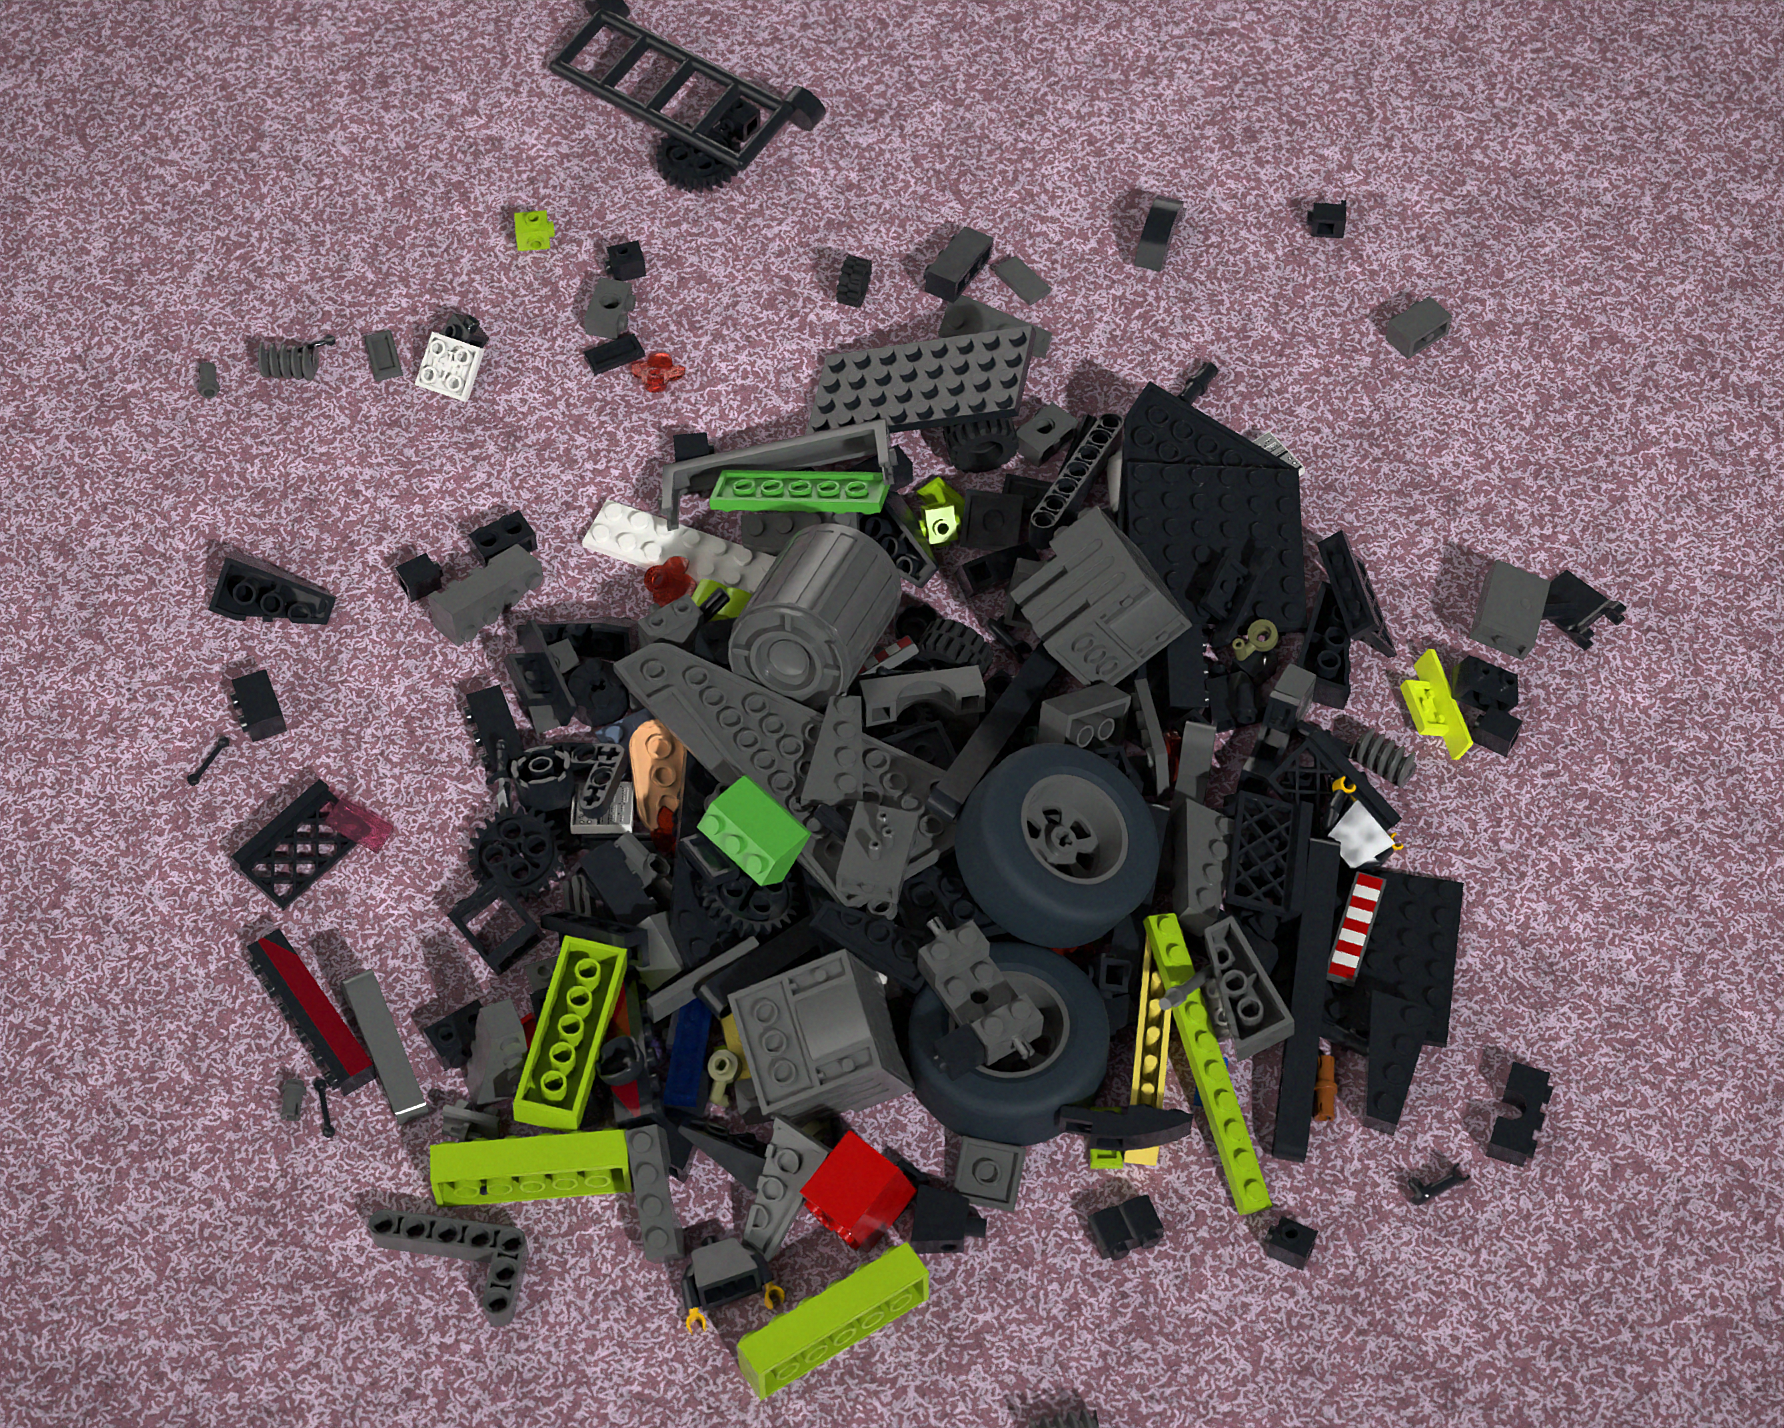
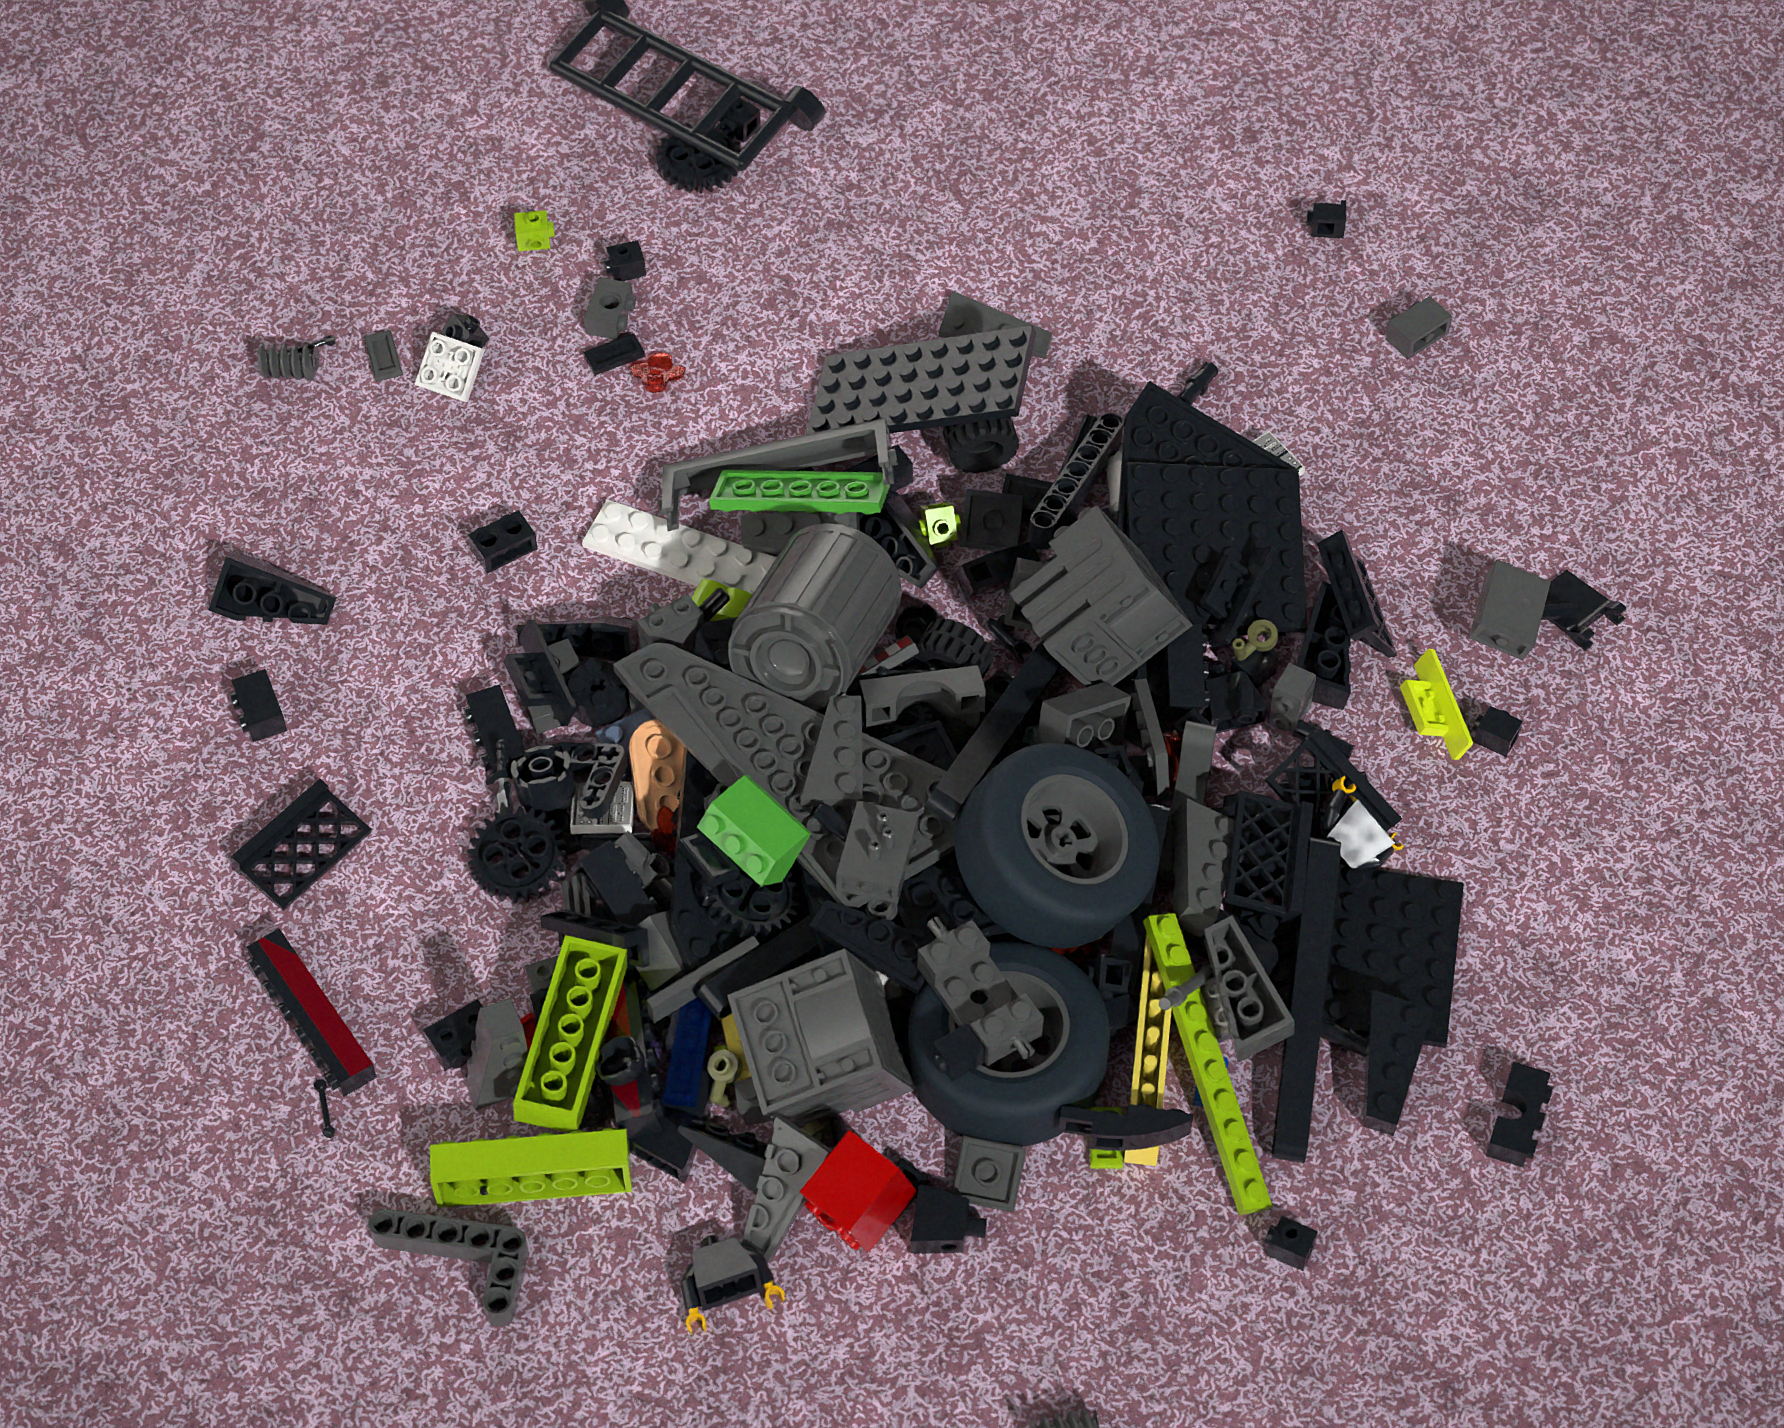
(193, 779): black hinge -> none
(208, 384): dark grey pin -> none
(292, 1100): dark grey pin -> none
(359, 825): clear pink tile -> none
(384, 1045): dark grey beam -> none
(419, 577): black brick -> none
(467, 1125): dark grey hips -> none
(484, 594): dark grey wedge -> none
(516, 945): black window -> none
(650, 1172): dark grey arch -> none
(674, 583): clear red plate -> none
(692, 446): black brick -> none
(833, 1320): lime brick -> none
(854, 281): black tyre -> none
(939, 491): lime tile -> none
(958, 264): black brick -> none
(1022, 280): dark grey tile -> none
(1046, 434): dark grey brick -> none
(1125, 1228): black brick -> none
(1158, 232): black arch -> none
(1271, 744): black arch -> none
(1325, 1089): dark orange pin -> none
(1355, 928): tile -> none
(1384, 758): dark grey piece -> none
(1426, 1193): black piece -> none
(1484, 685): black brick -> none

